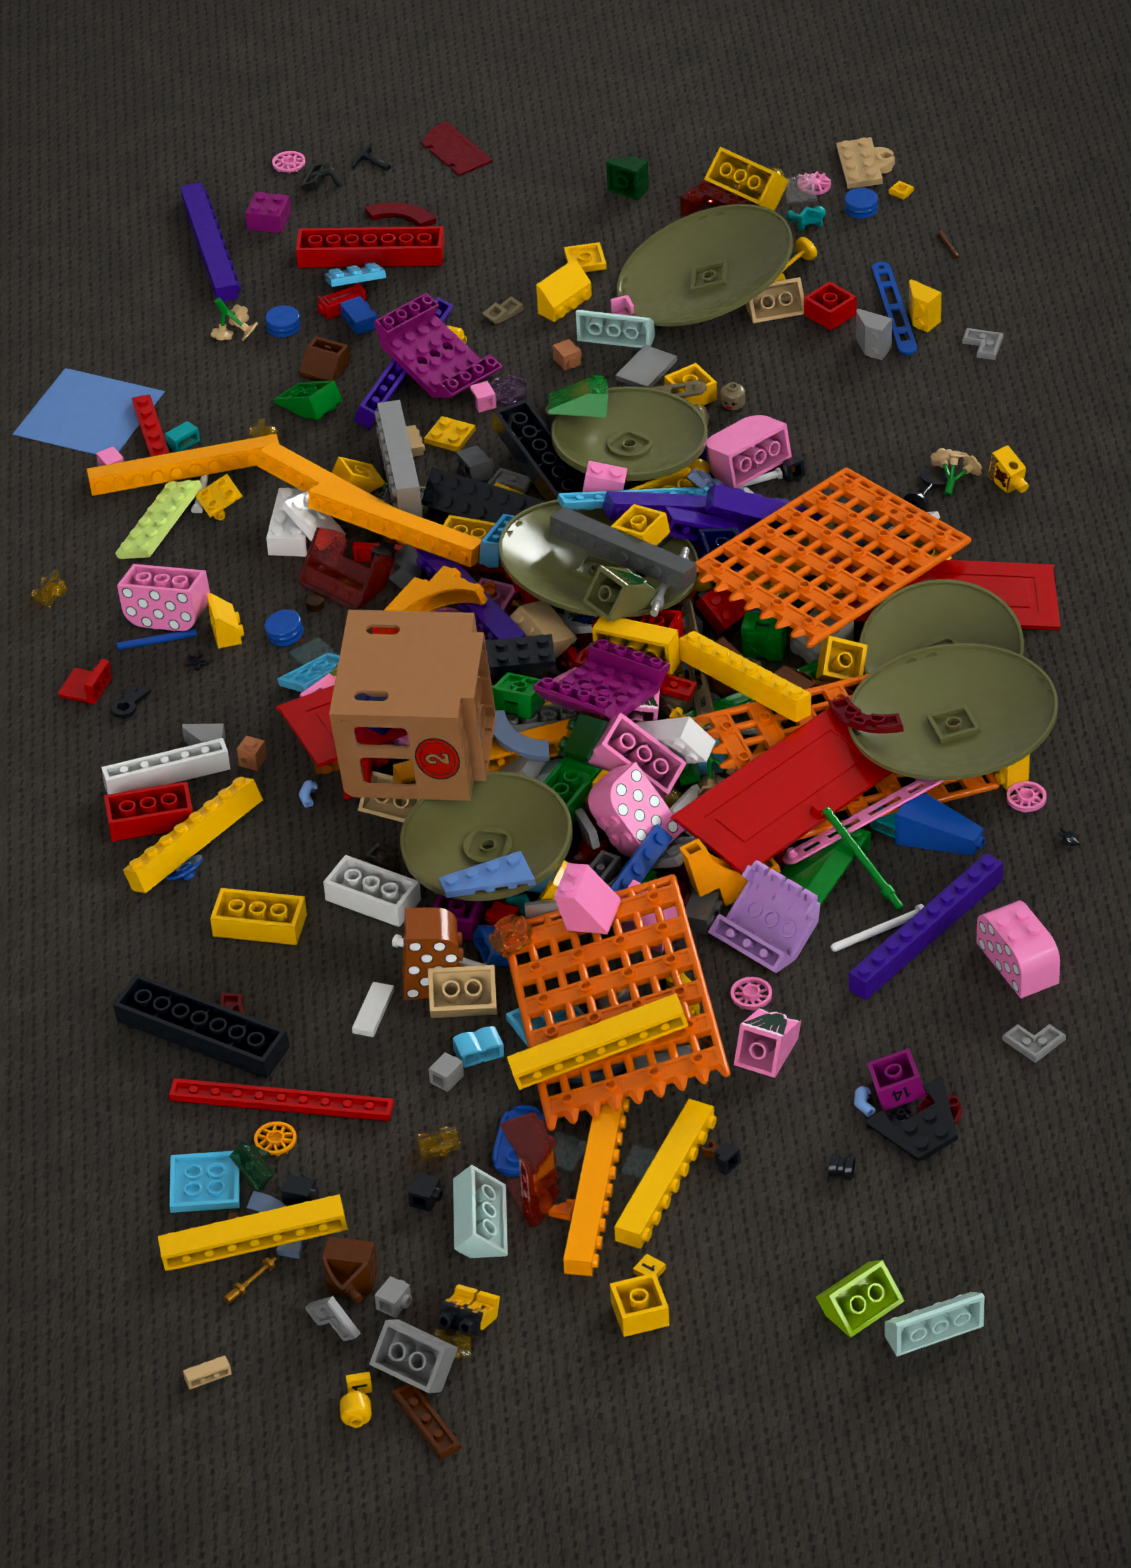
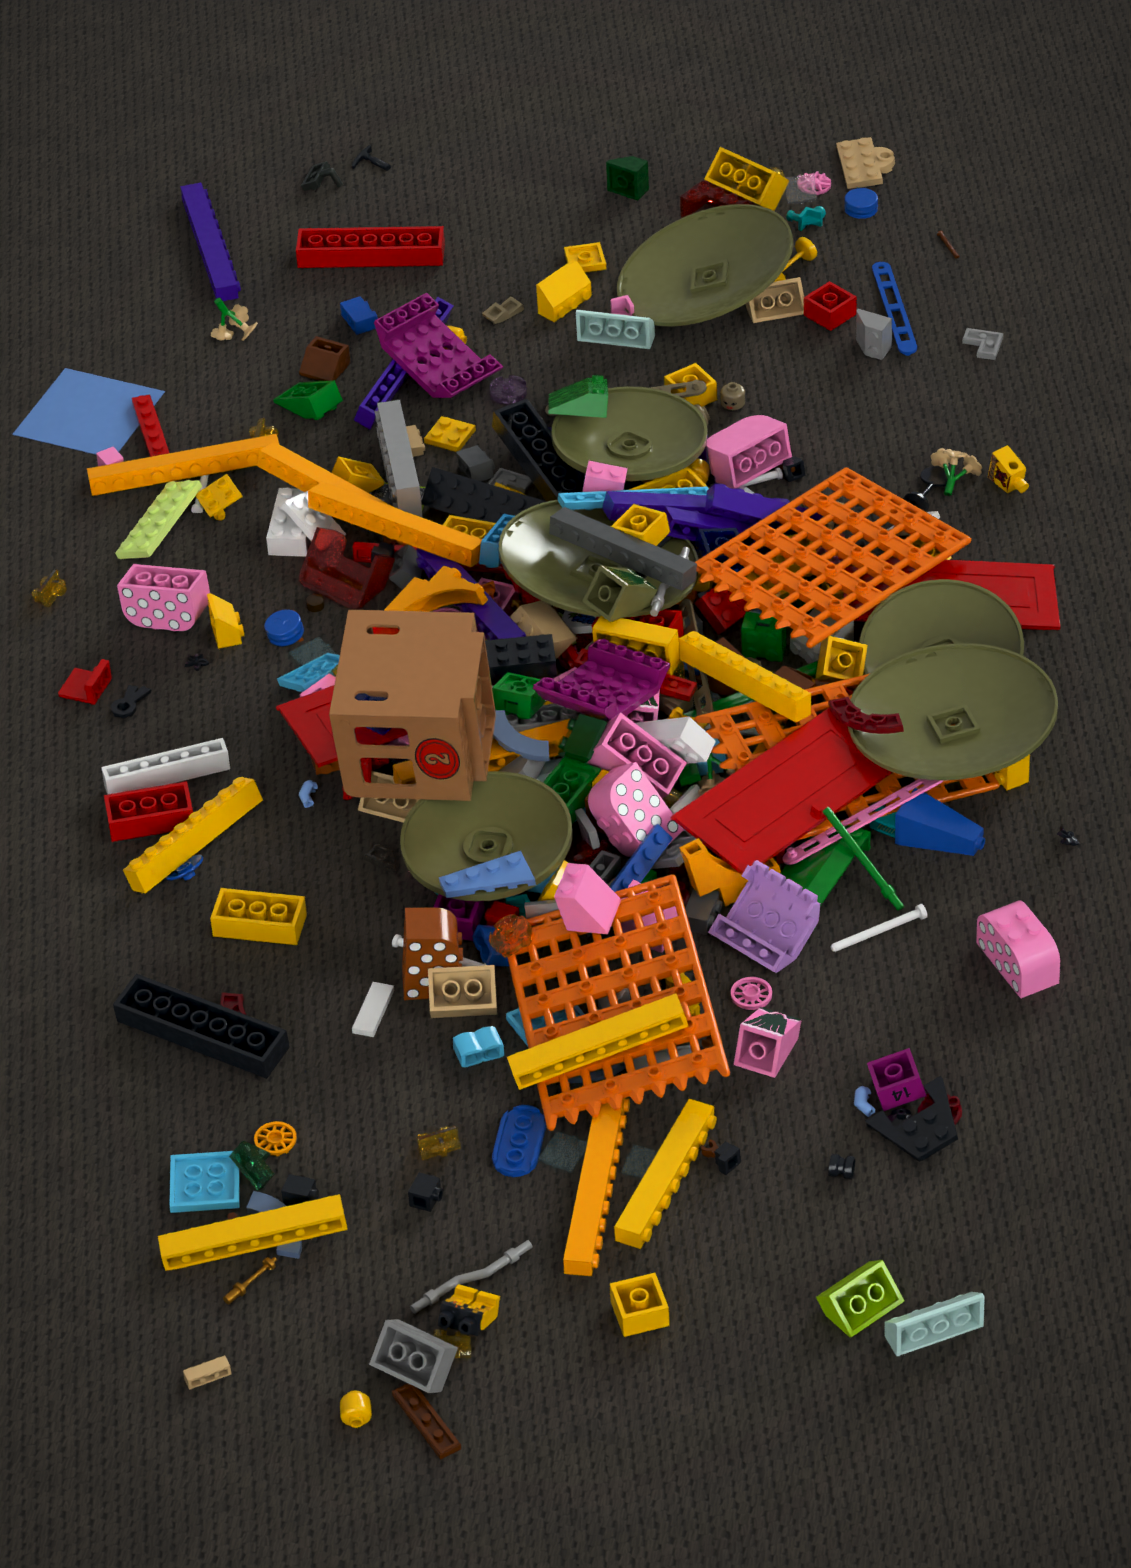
(156, 639): blue bar -> none
(182, 437): teal piece -> none
(201, 733): light grey slope -> none
(251, 753): nougat brick -> none
(268, 212): magenta brick -> none
(281, 1099): red plate -> none
(282, 321): blue head -> none
(288, 161): bright pink wheel -> none
(329, 1311): light grey tile -> none
(330, 304): red window -> none
(350, 1267): reddish brown piece -> none
(355, 274): medium azure plate -> none
(359, 1382): yellow tile -> none
(371, 890): white brick -> none
(391, 209): dark red tile -> none
(393, 1297): light grey brick -> none
(433, 1296): none -> light grey bar
(446, 1072): light grey brick -> none
(454, 149): dark red piece -> none
(479, 1214): light aqua slope -> none
(484, 396): bright pink panel -> none
(536, 1187): clear red windscreen -> none
(563, 1210): orange tile -> none
(567, 354): nougat brick -> none
(646, 367): light grey tile -> none
(649, 1265): yellow tile -> none
(702, 478): sand blue tile -> none
(901, 190): yellow tile -> none
(924, 306): yellow slope -> none
(925, 926): dark purple brick -> none
(1026, 796): bright pink wheel -> none
(1032, 1045): light grey tile -> none

